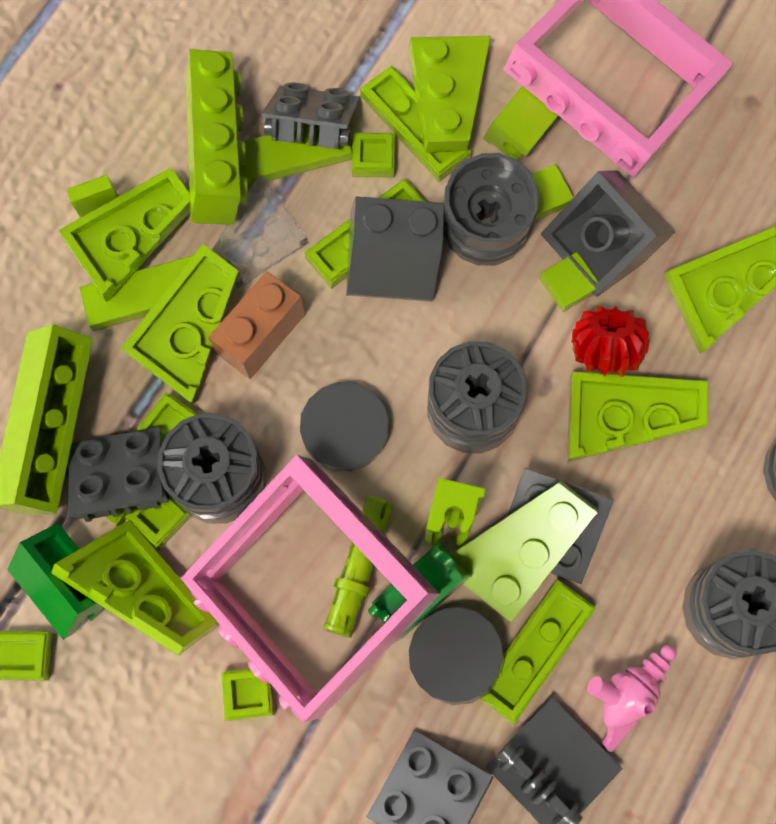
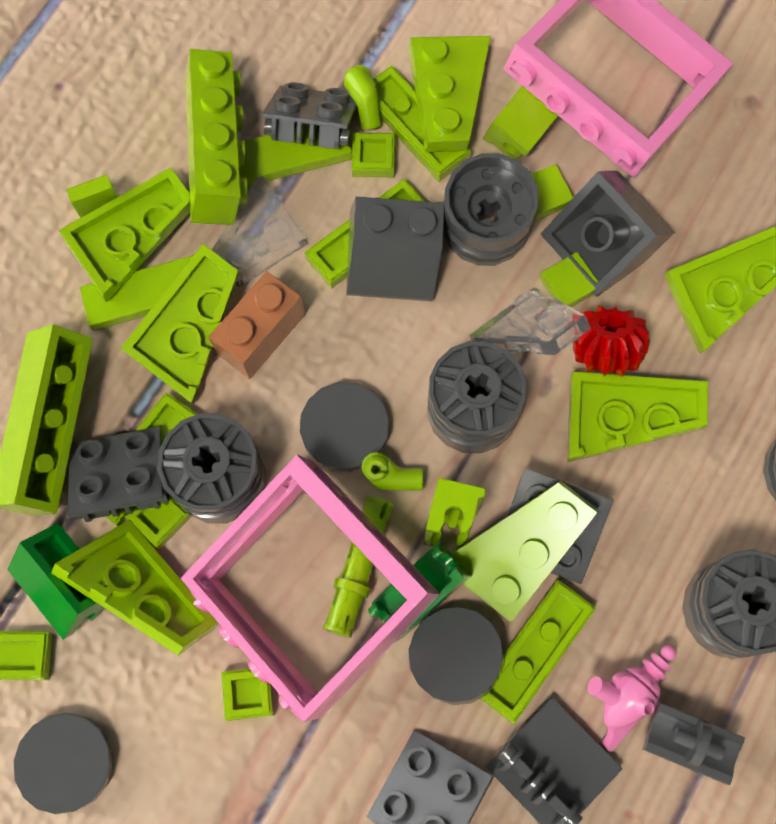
(63, 763): none -> dark grey tile
(364, 94): none -> lime arm
(388, 476): none -> lime arm
(534, 324): none -> clear wing
(693, 743): none -> dark grey hips

